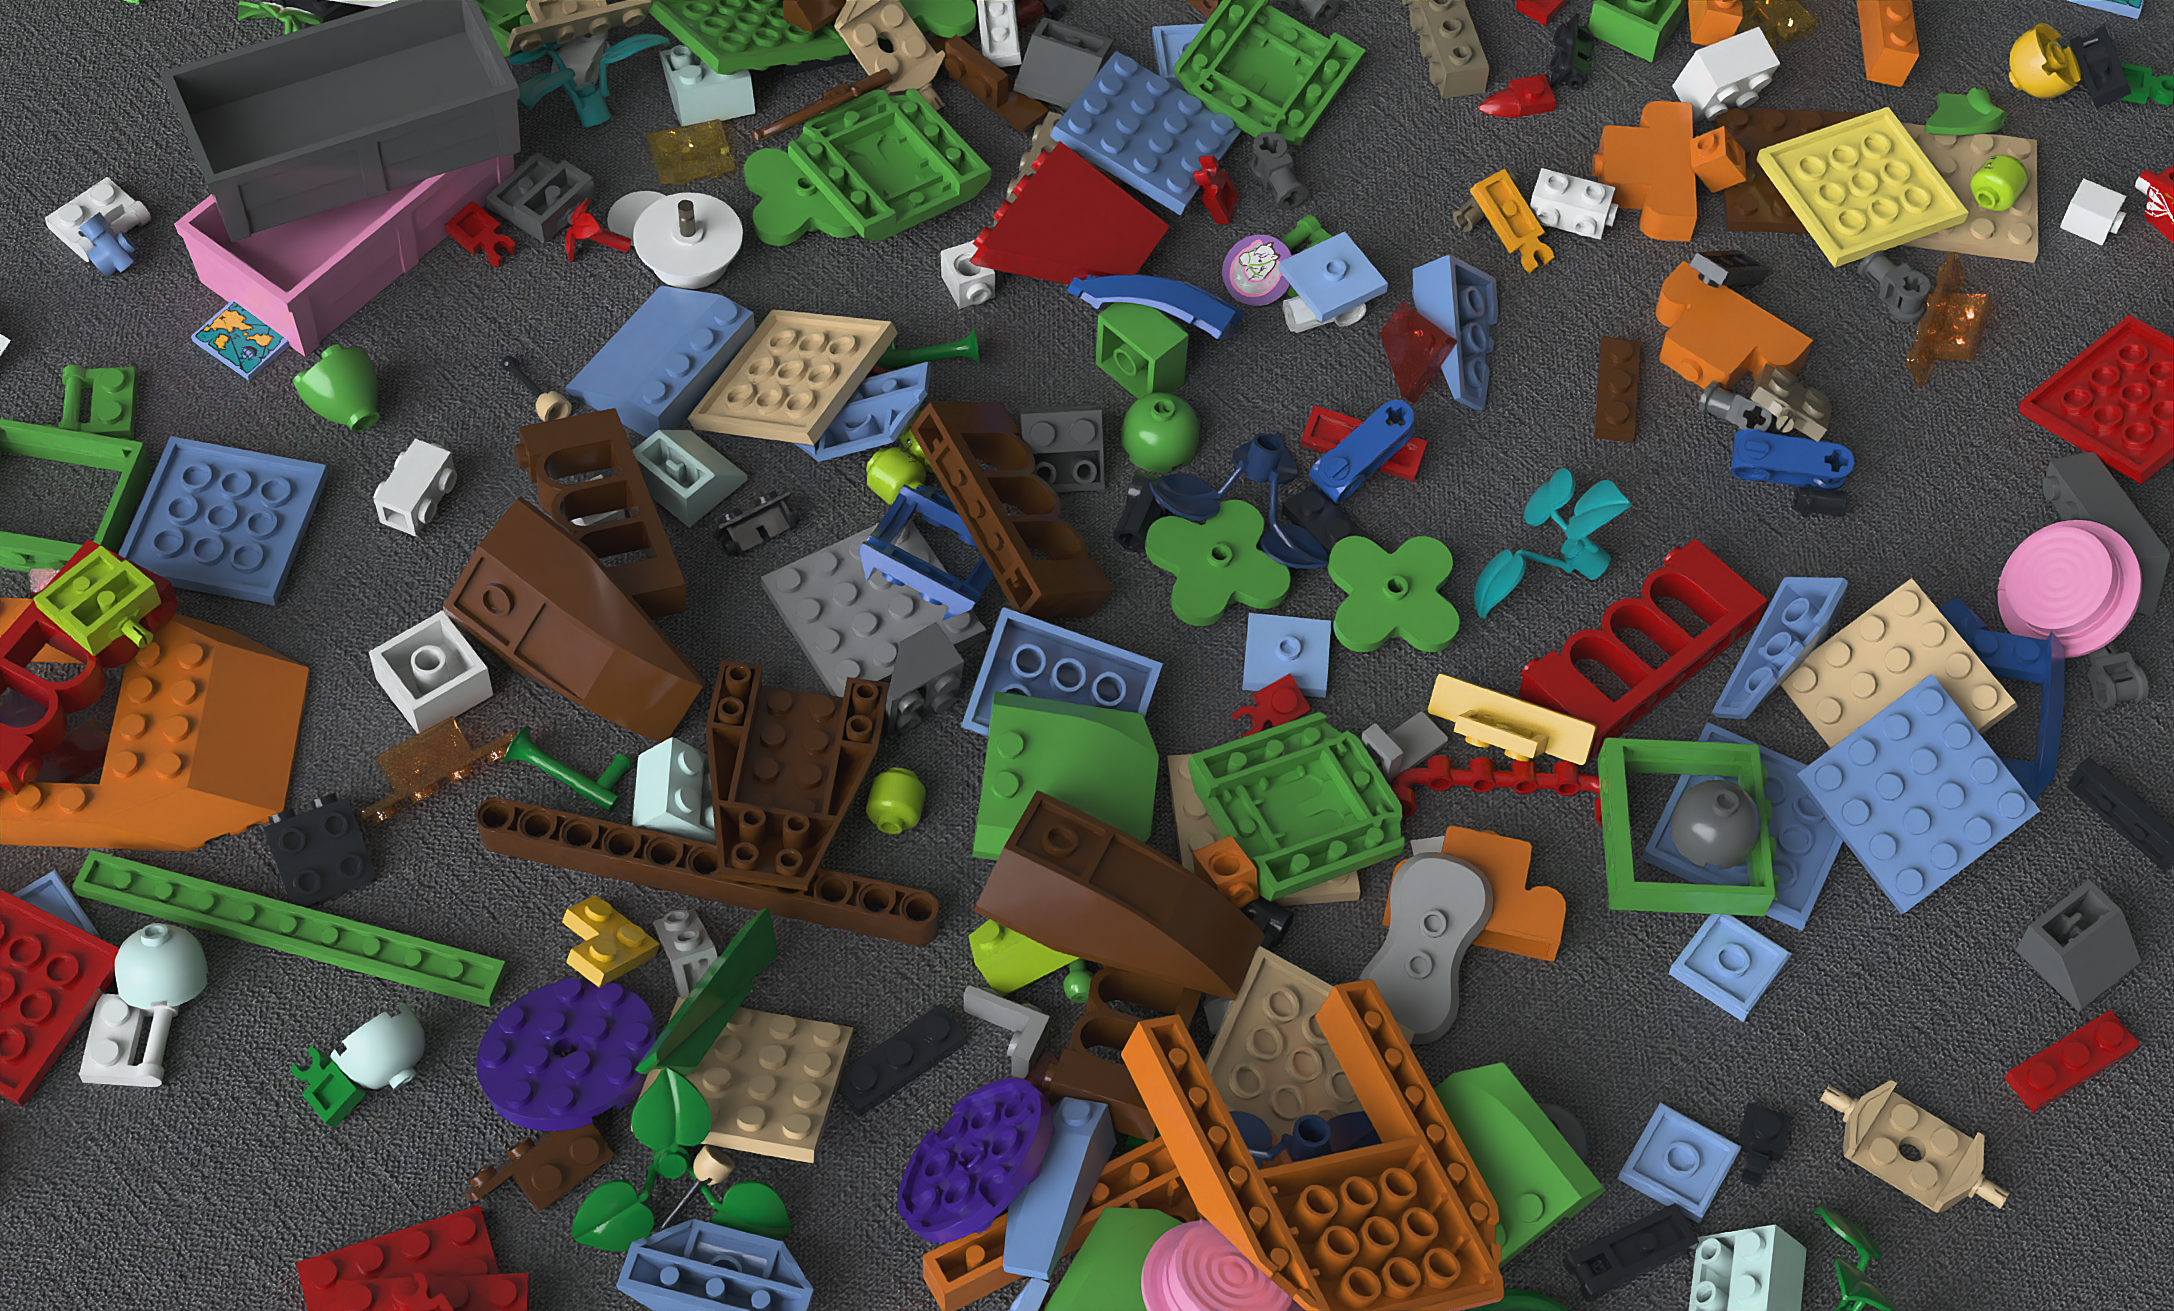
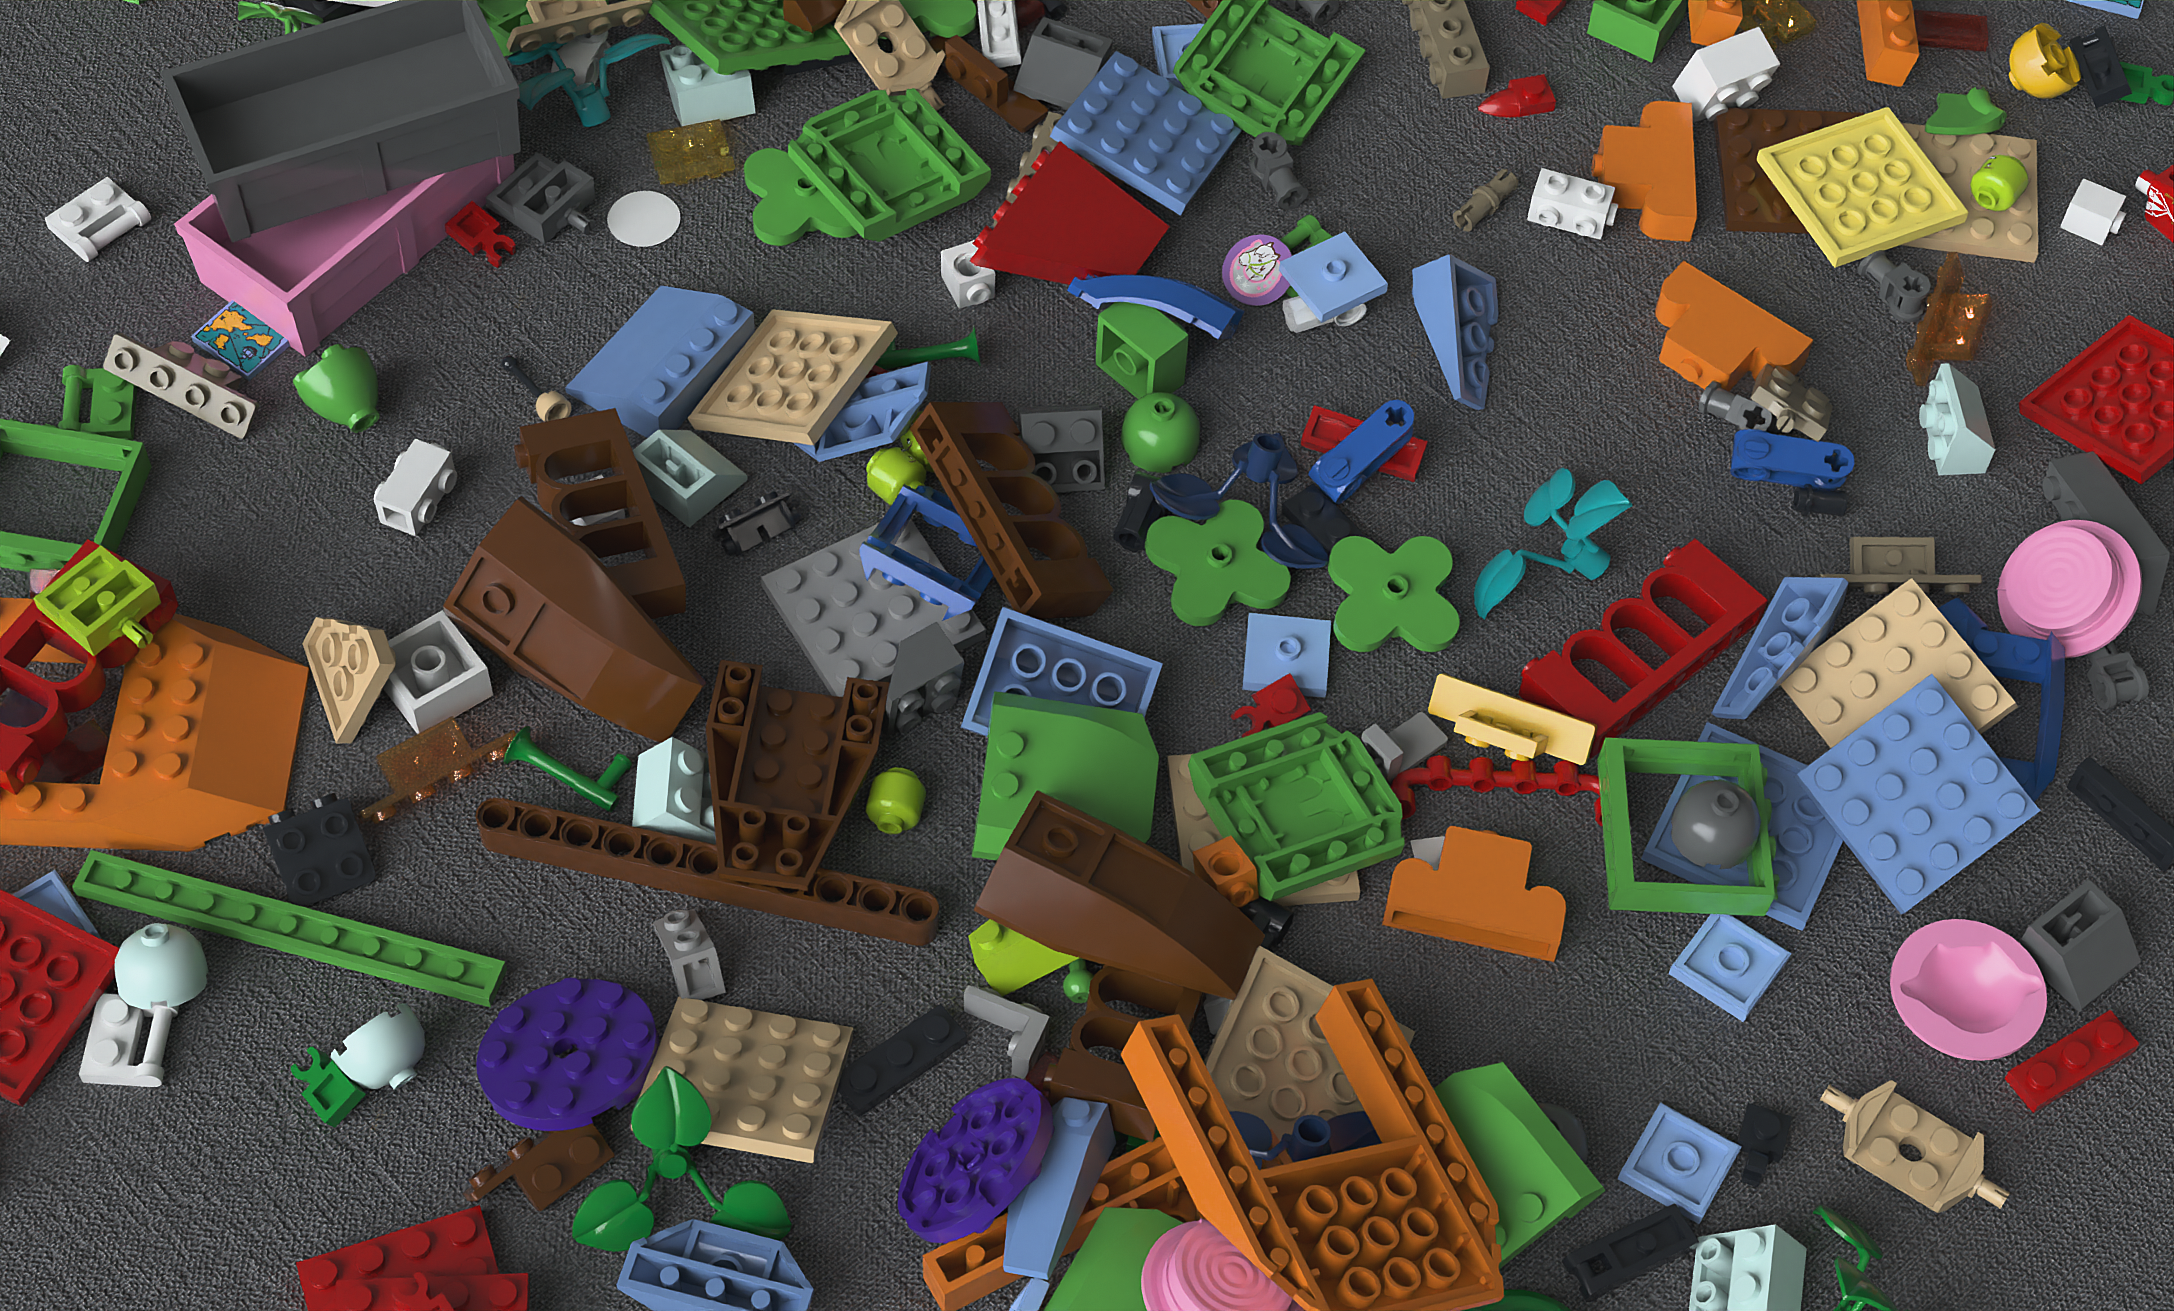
(111, 250): medium blue plate -> none
(184, 380): none -> bracket
(224, 519): medium blue plate -> none
(349, 671): none -> tan plate
(587, 227): red plant -> none
(611, 942): yellow plate -> none
(688, 239): white piece -> none
(710, 1168): tan hinge -> none
(713, 999): green wedge -> none
(831, 99): reddish brown bar -> none
(1219, 192): red plate -> none
(1414, 349): clear red wing -> none
(1435, 916): light grey plate -> none
(1512, 218): light orange plate -> none
(1571, 53): black hinge -> none
(1617, 389): reddish brown plate -> none
(1718, 159): orange brick -> none
(1728, 268): black plate -> none
(1892, 561): none -> dark tan bracket
(1951, 30): none -> clear red plate
(1956, 424): none -> light aqua slope
(1968, 989): none -> bright pink piece

